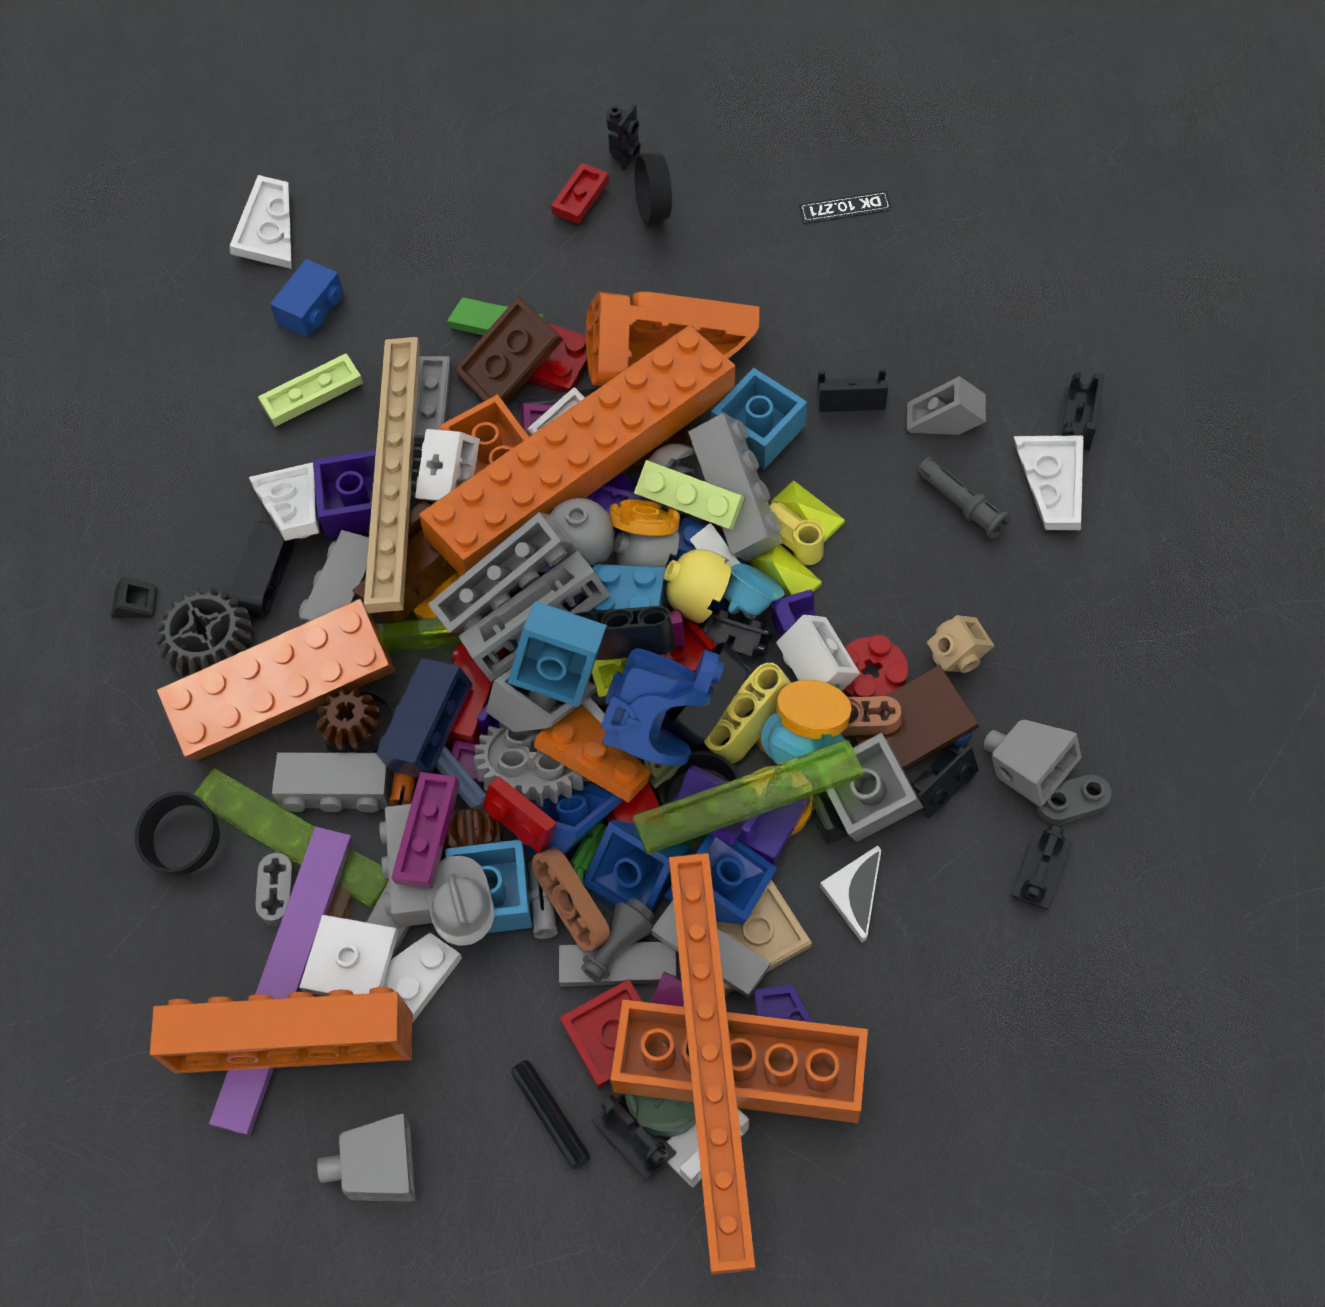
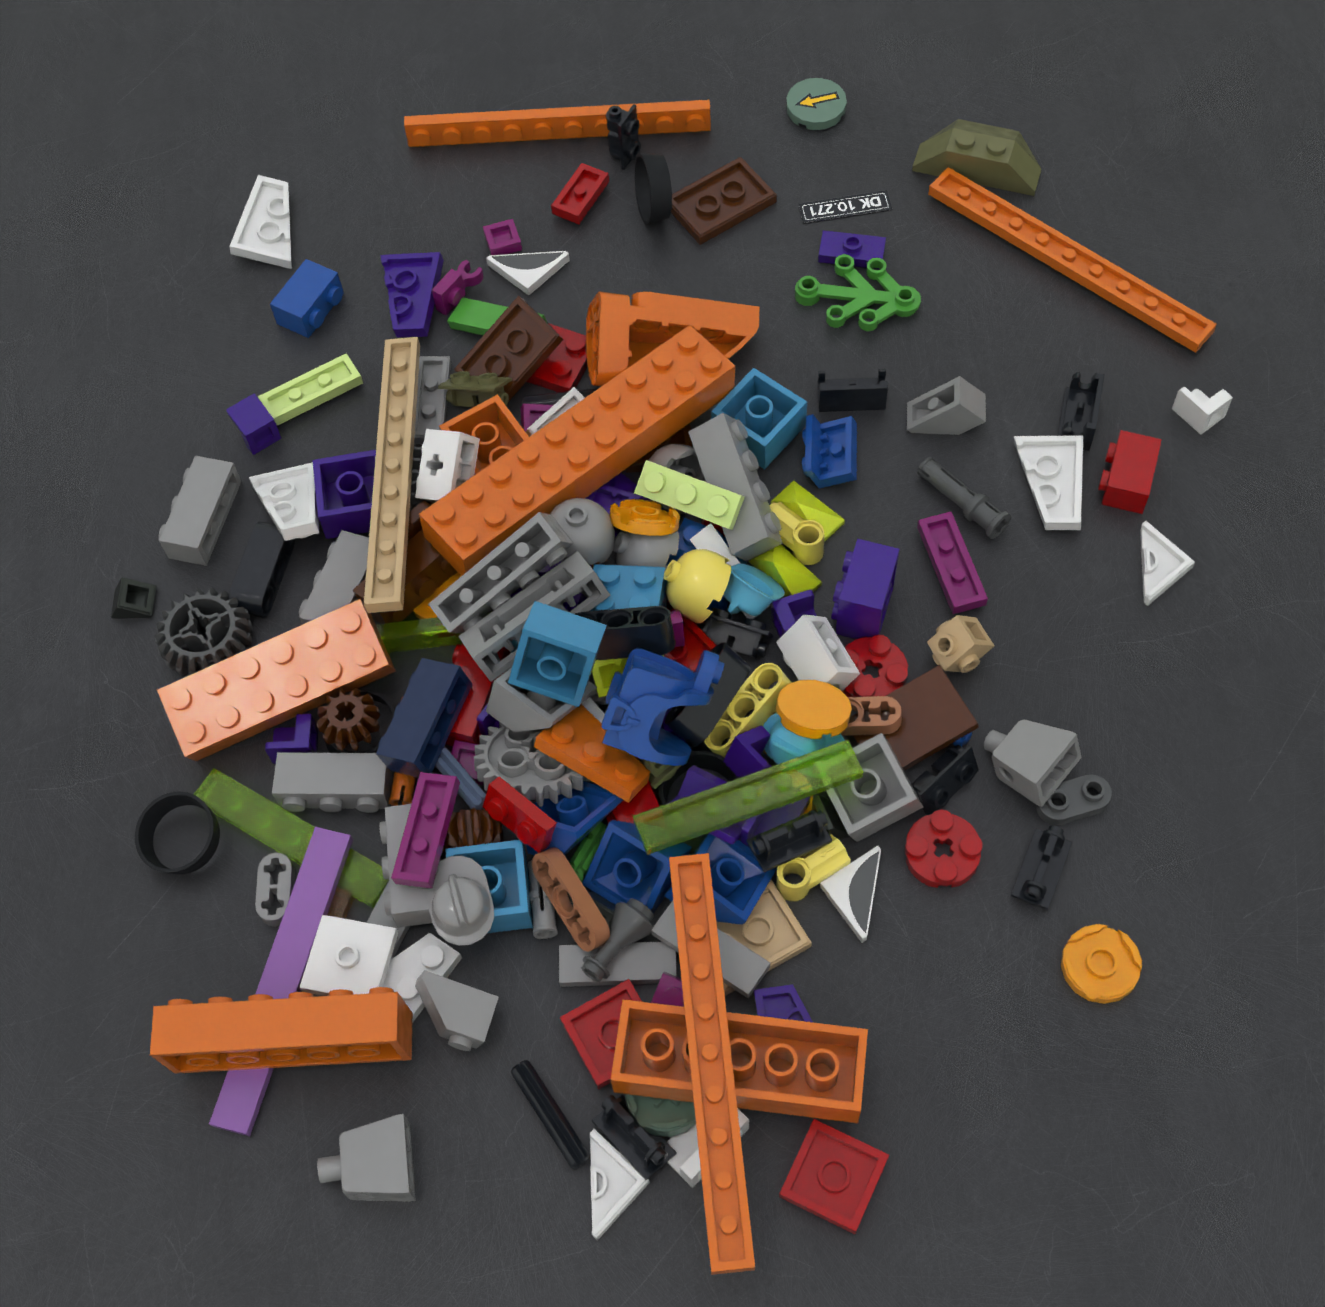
(199, 510): none -> light grey brick
(254, 423): none -> dark purple panel
(294, 739): none -> dark purple panel
(410, 290): none -> dark purple wing
(452, 287): none -> magenta plate
(457, 1010): none -> light grey slope
(464, 388): none -> olive hinge
(502, 237): none -> magenta plate
(528, 270): none -> white tile
(551, 123): none -> orange plate
(613, 1184): none -> white tile
(721, 200): none -> reddish brown tile
(746, 750): none -> dark purple panel
(790, 840): none -> black hinge
(813, 868): none -> light yellow piece
(816, 103): none -> sand green tile
(830, 451): none -> blue bracket
(834, 1176): none -> red plate
(858, 246): none -> dark purple plate
(861, 295): none -> bright green plant
(864, 589): none -> dark purple brick
(943, 870): none -> red plate
(952, 562): none -> magenta plate
(983, 154): none -> olive wedge
(1073, 260): none -> orange plate
(1101, 964): none -> light orange tile
(1131, 471): none -> red brick
(1161, 563): none -> white tile
(1199, 409): none -> white panel

